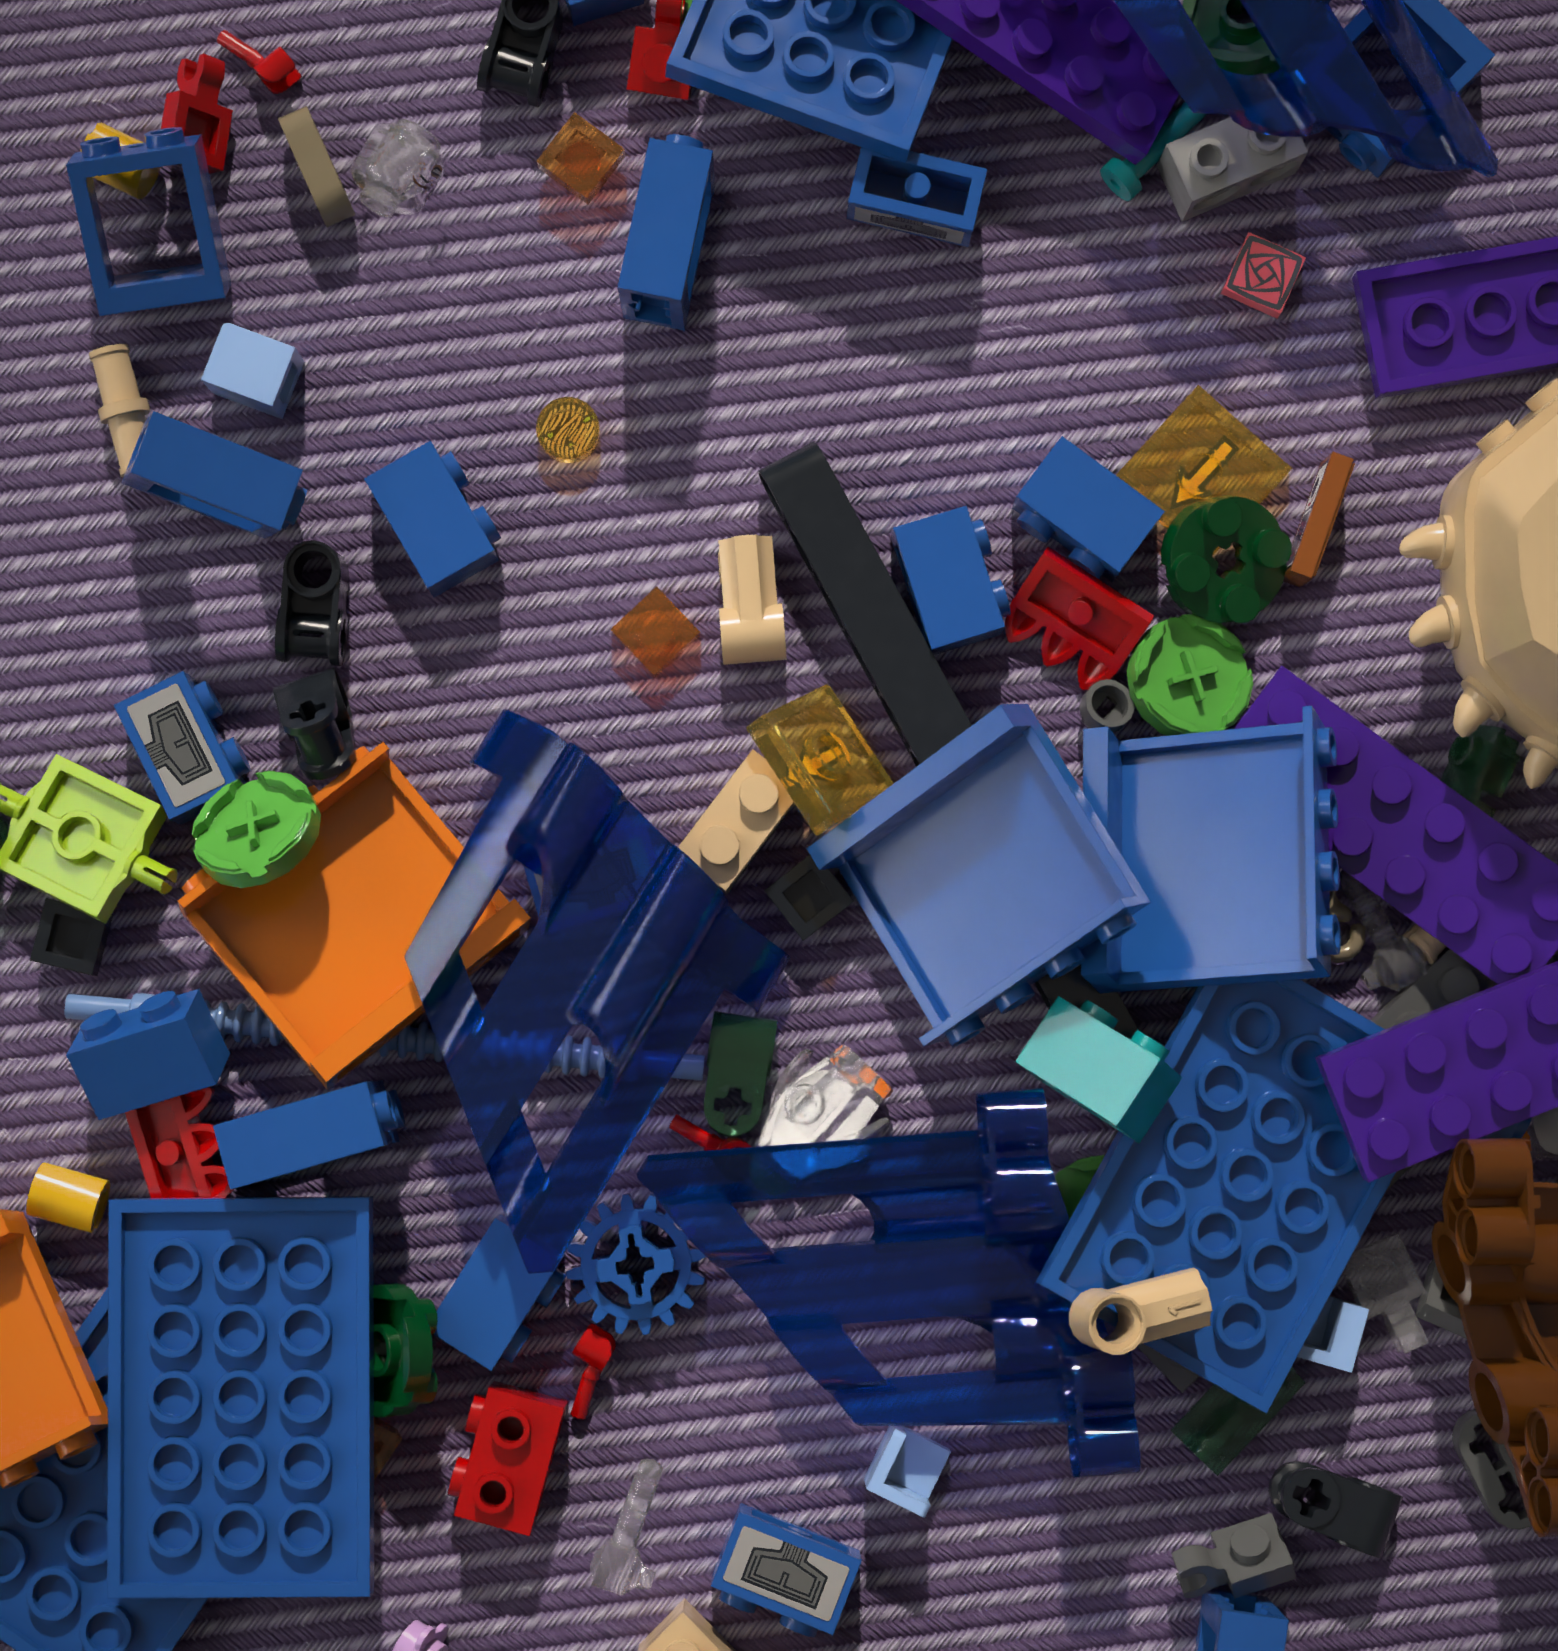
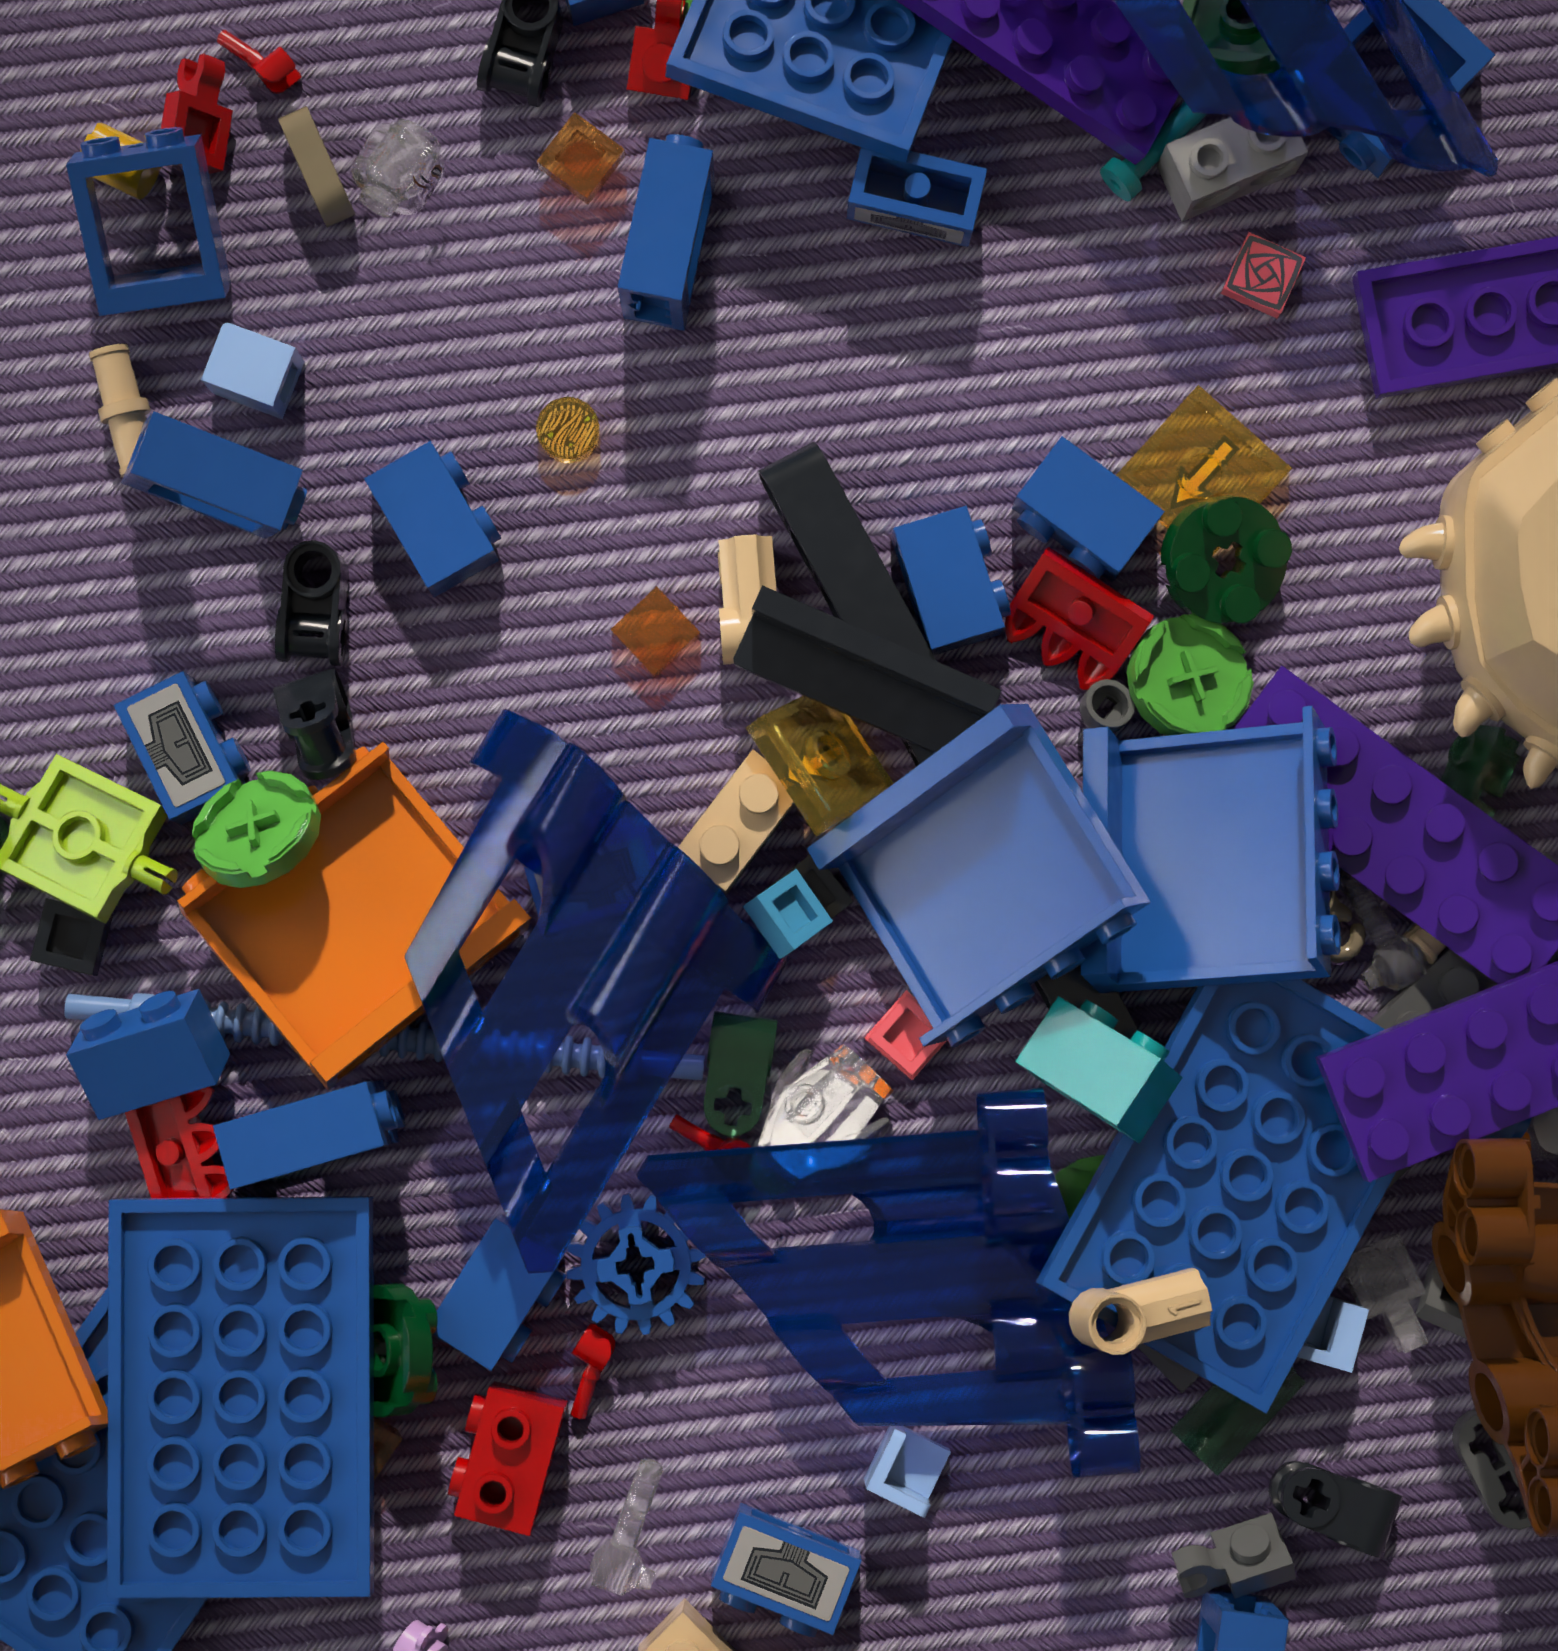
(68, 1197): yellow piece -> none
(788, 914): none -> dark azure plate
(860, 673): none -> black panel
(899, 1033): none -> coral tile
(1318, 518): dark orange tile -> none

